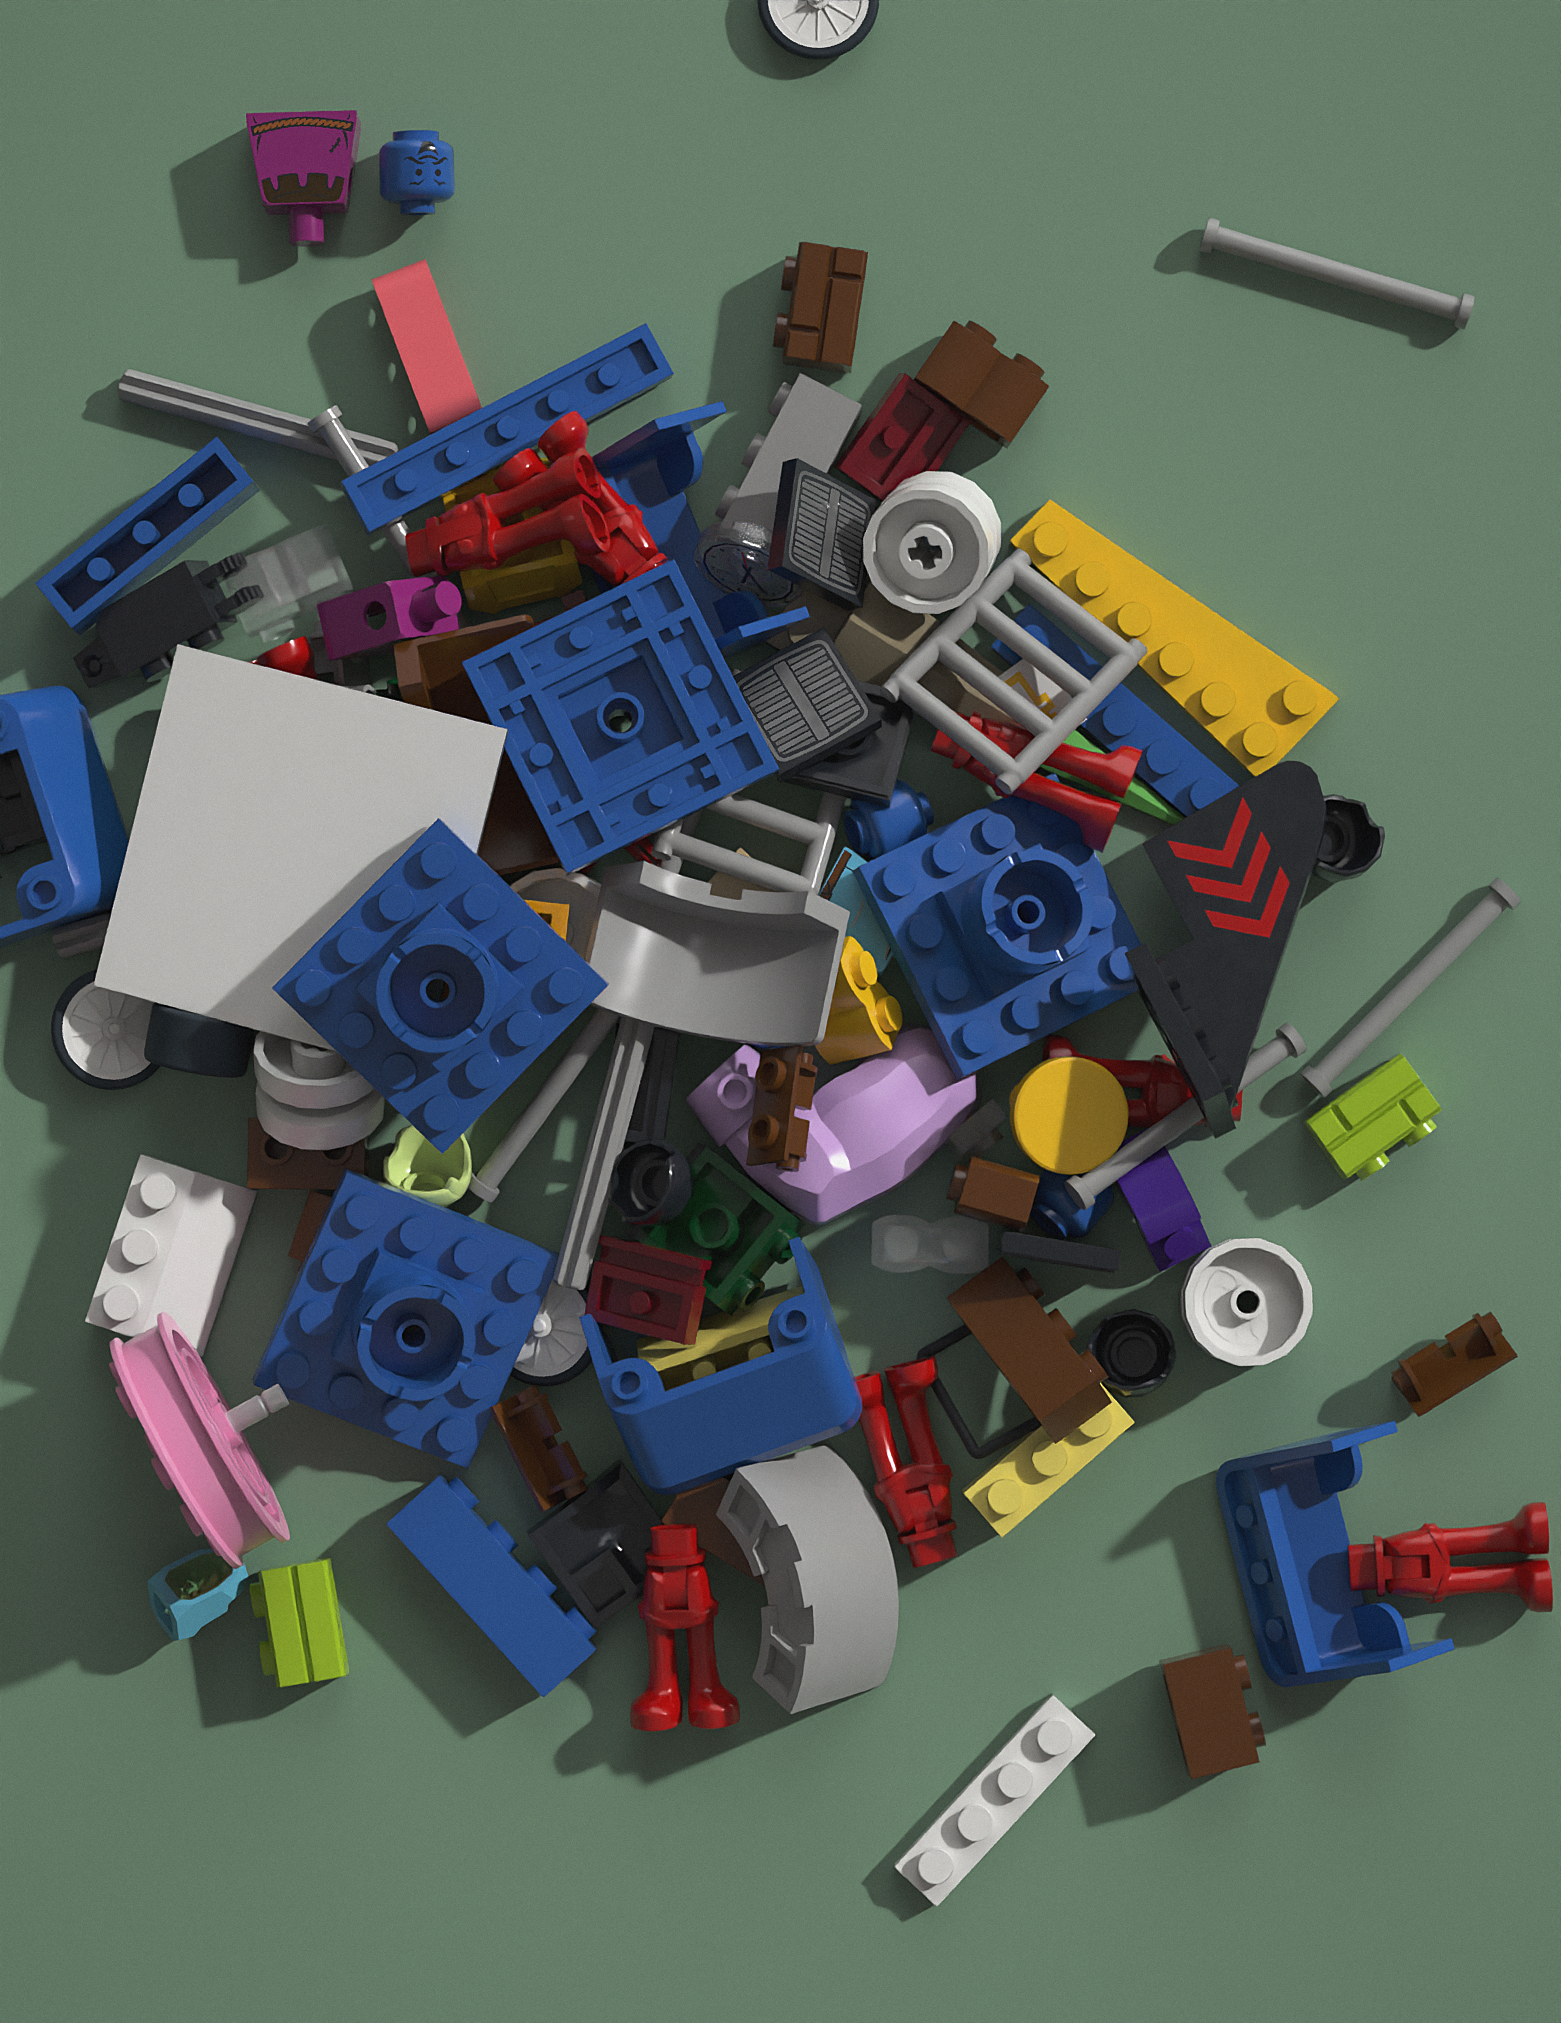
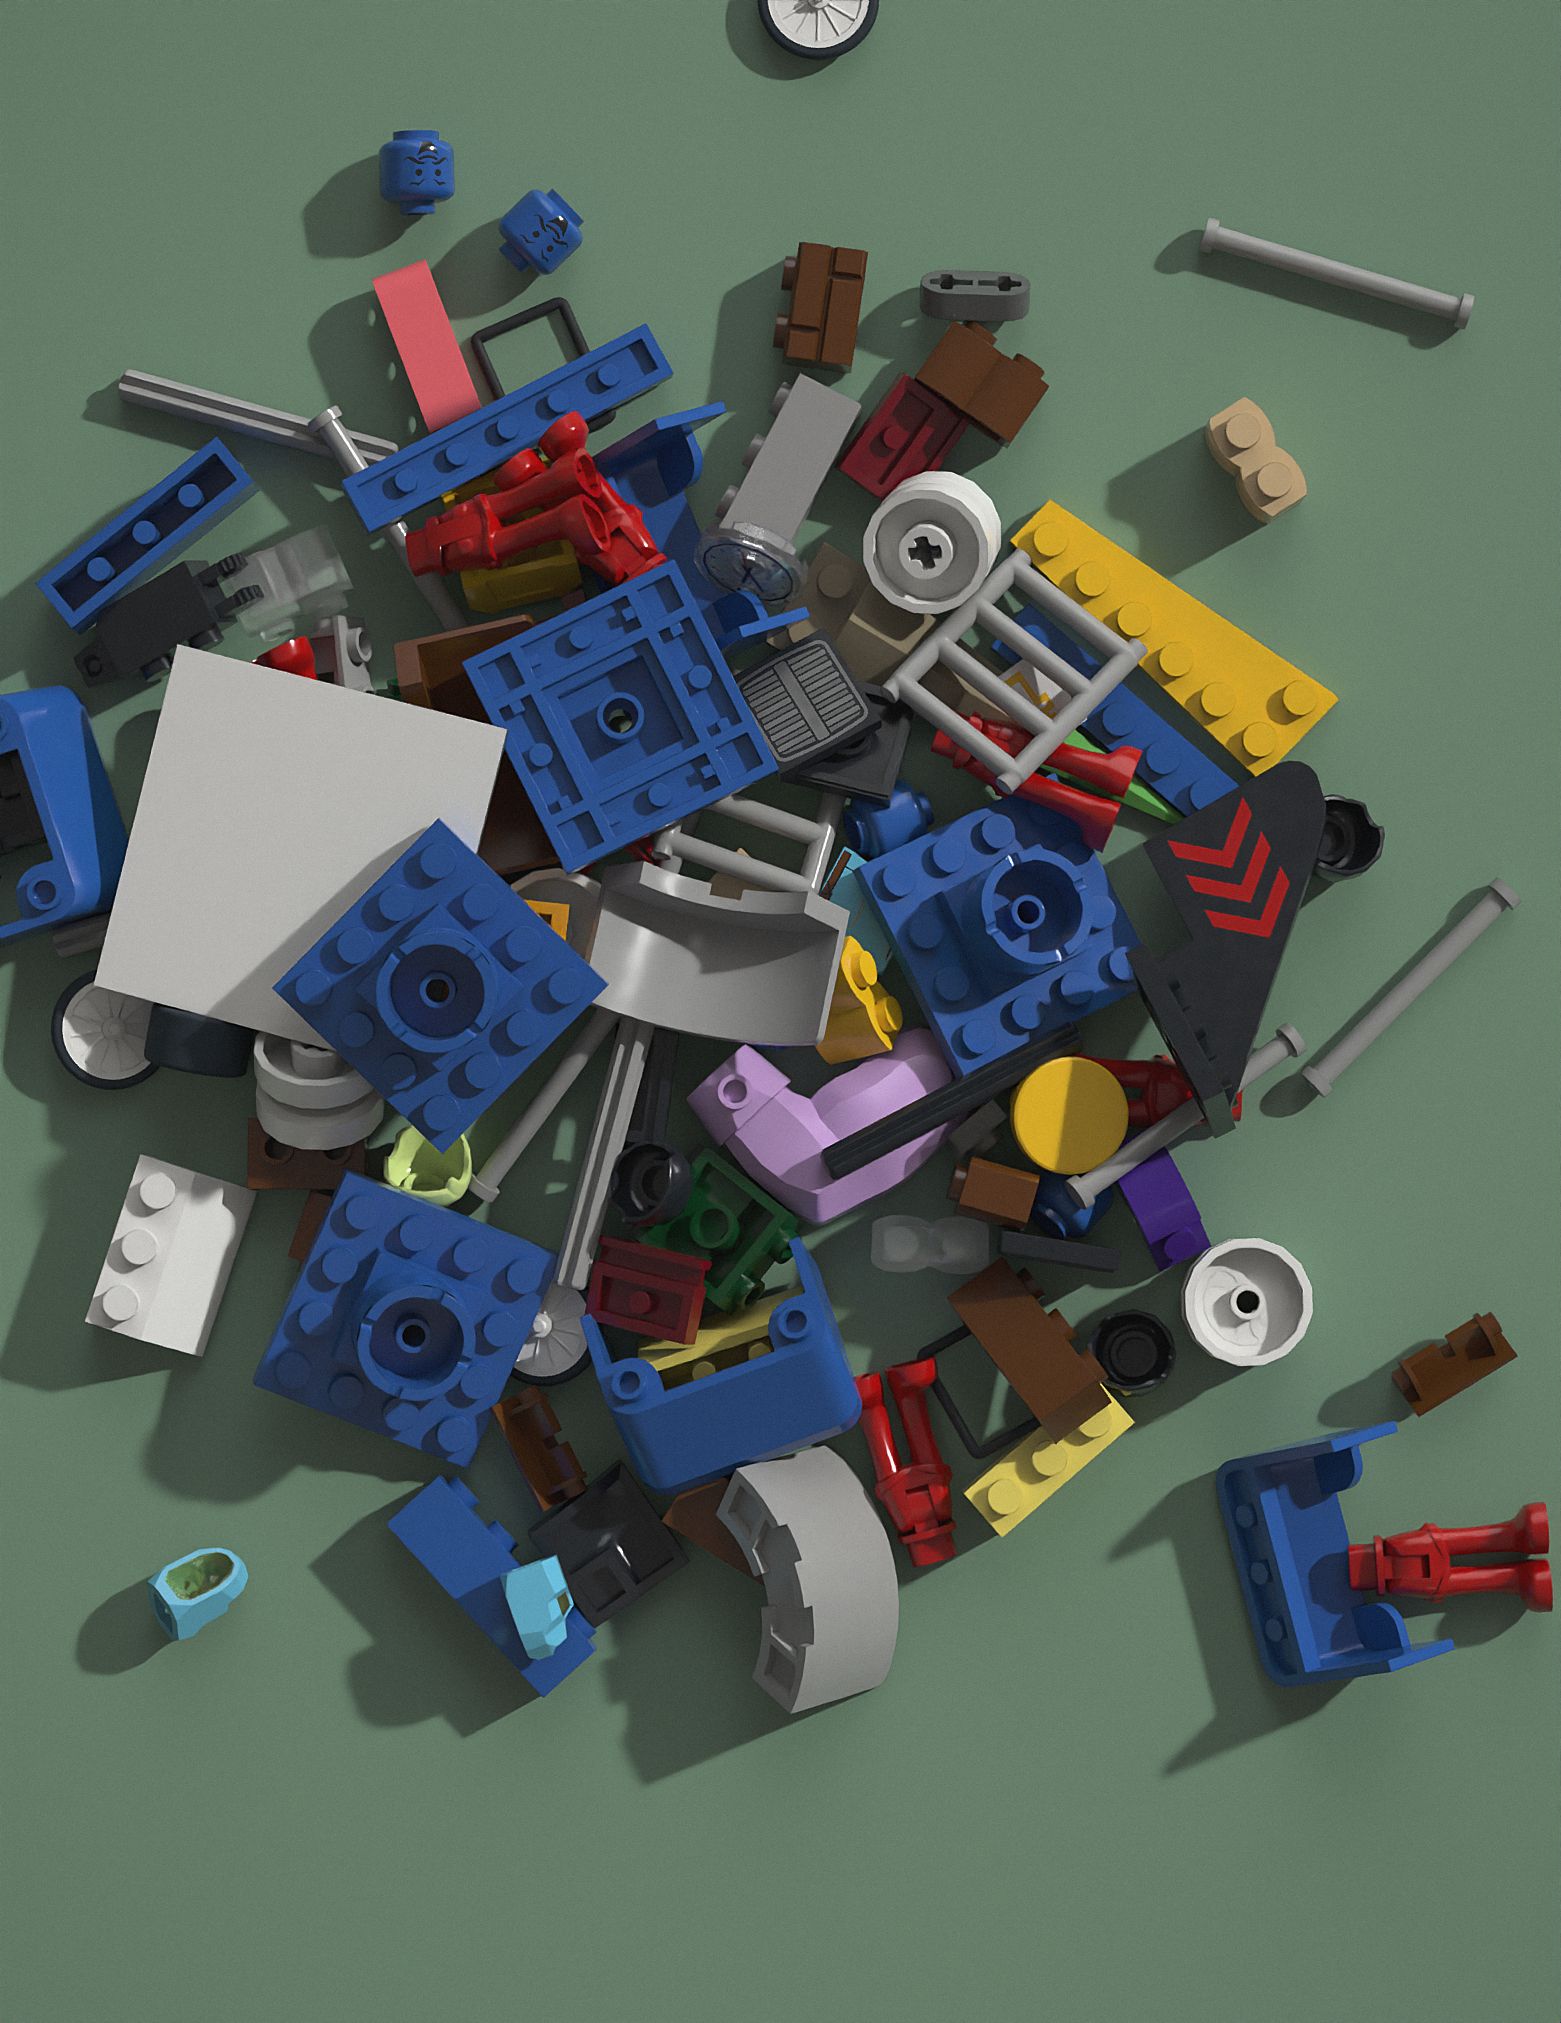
(200, 1439): bright pink wheel -> none
(300, 1623): lime brick -> none
(305, 166): magenta torso -> none
(412, 610): magenta torso -> none
(521, 318): none -> black piece
(539, 1605): none -> medium azure rock
(540, 232): none -> blue head
(673, 1598): red piece -> none
(782, 1083): reddish brown hinge -> none
(820, 534): tile -> none
(949, 1101): none -> black axle
(974, 295): none -> dark grey beam
(994, 1800): white plate -> none
(1211, 1710): reddish brown brick -> none
(1246, 448): none -> tan brick
(1374, 1117): lime brick -> none

